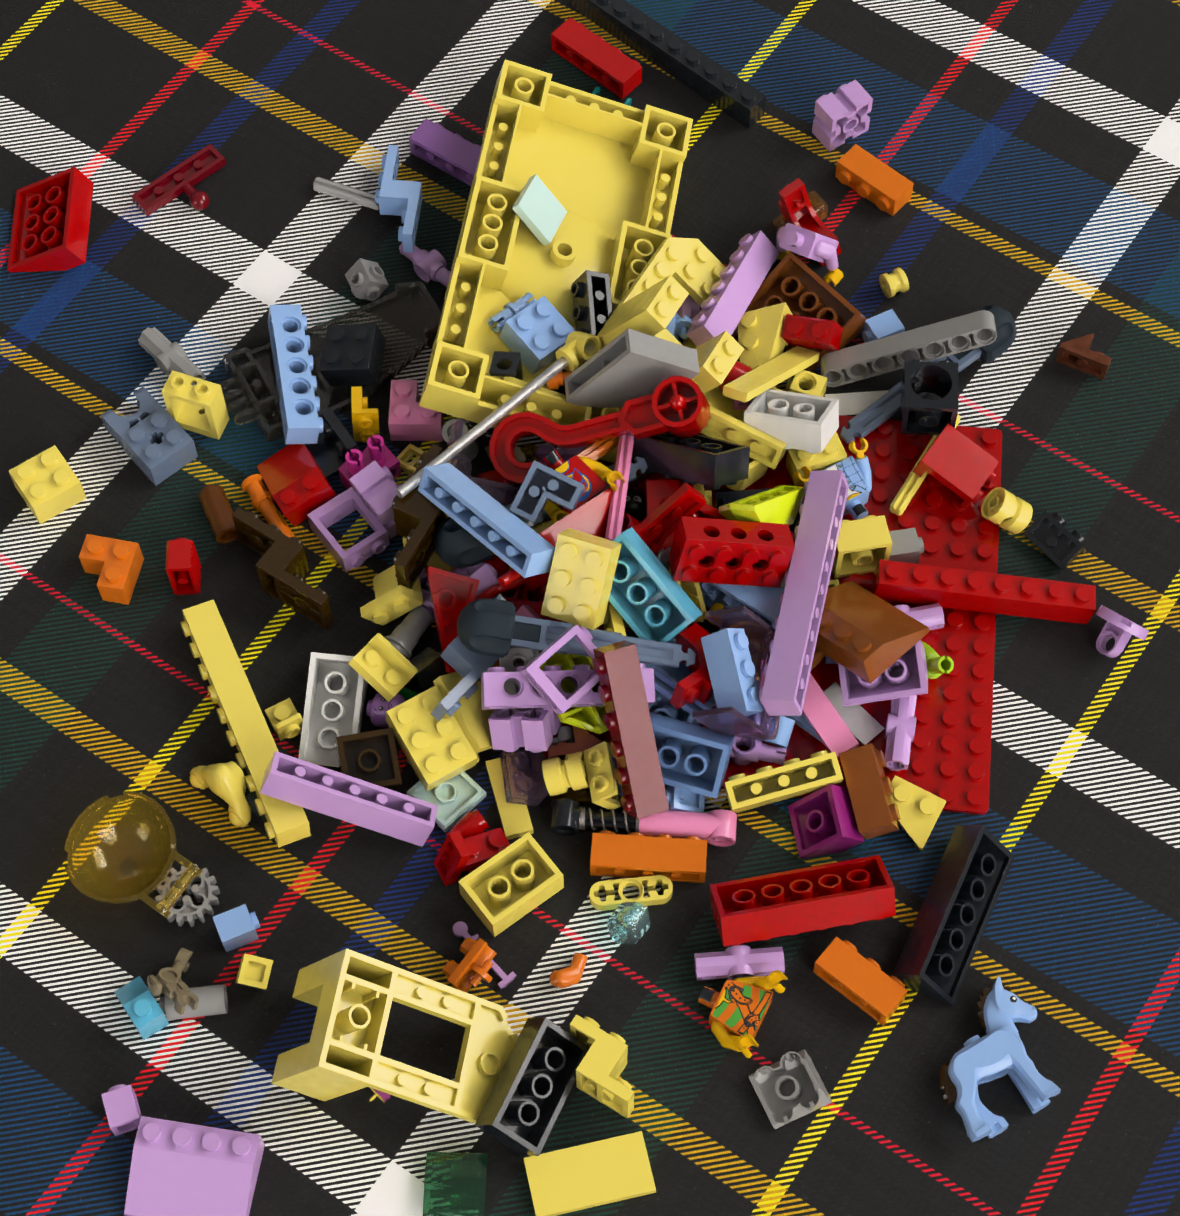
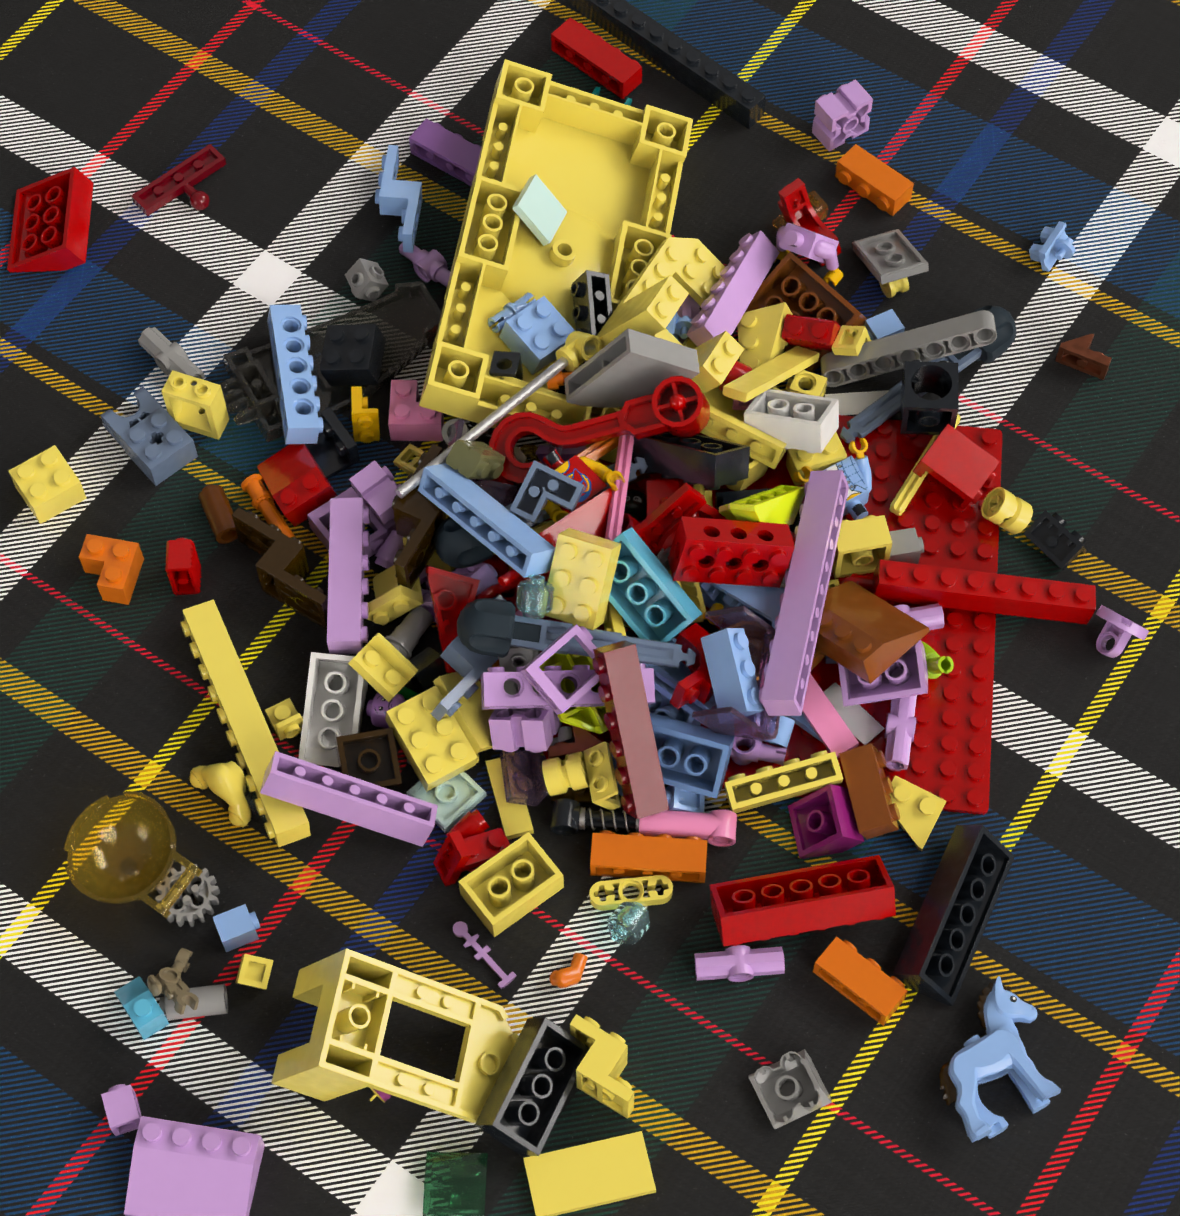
(345, 192): light grey axle -> none
(346, 576): none -> lavender brick
(374, 451): dark pink brick -> none
(389, 549): none -> lavender cone
(472, 967): orange hips -> none
(475, 460): none -> olive brick
(534, 597): none -> clear light blue head
(741, 1009): torso -> none
(850, 340): none -> light yellow bracket
(890, 256): none -> light grey tile
(1055, 247): none -> light blue hips

